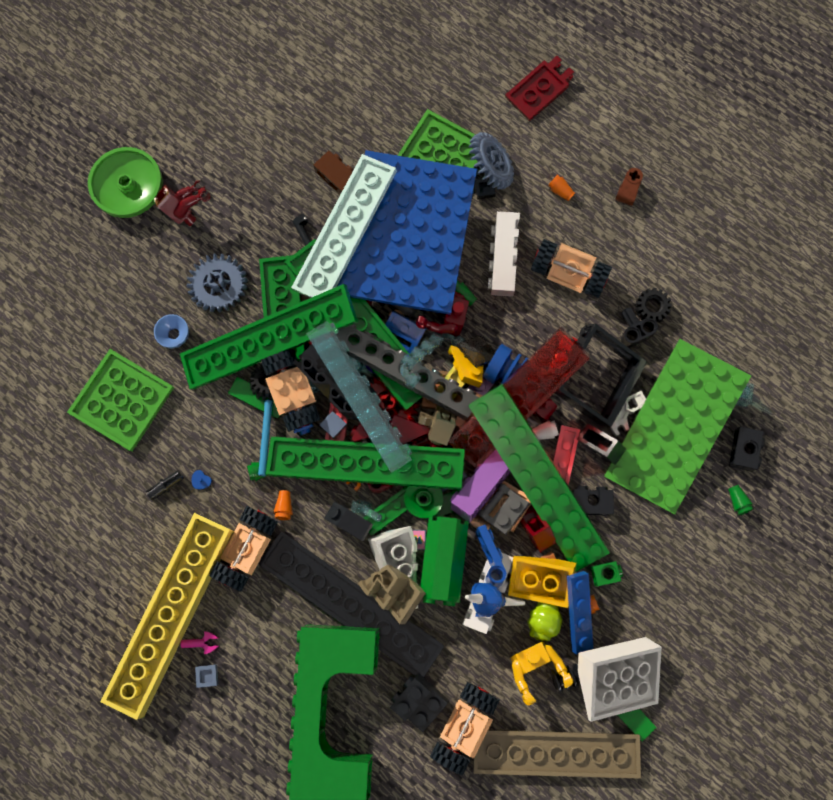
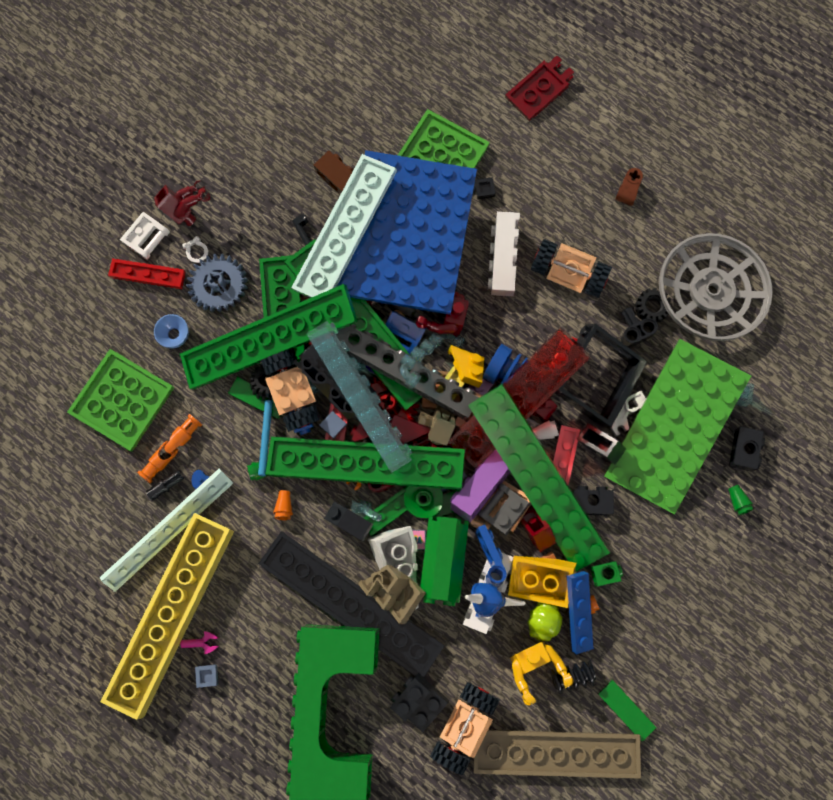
(124, 182): bright green dish -> none
(139, 233): none -> white plate
(147, 273): none -> red plate
(165, 530): none -> light aqua plate
(179, 437): none -> orange piece
(187, 246): none -> white piece
(244, 549): plate -> none
(463, 289): green cone -> none
(476, 350): clear smoke piece -> none
(492, 160): sand blue gear -> none
(561, 188): orange cone -> none
(620, 677): white slope -> none
(721, 281): none -> light grey dish

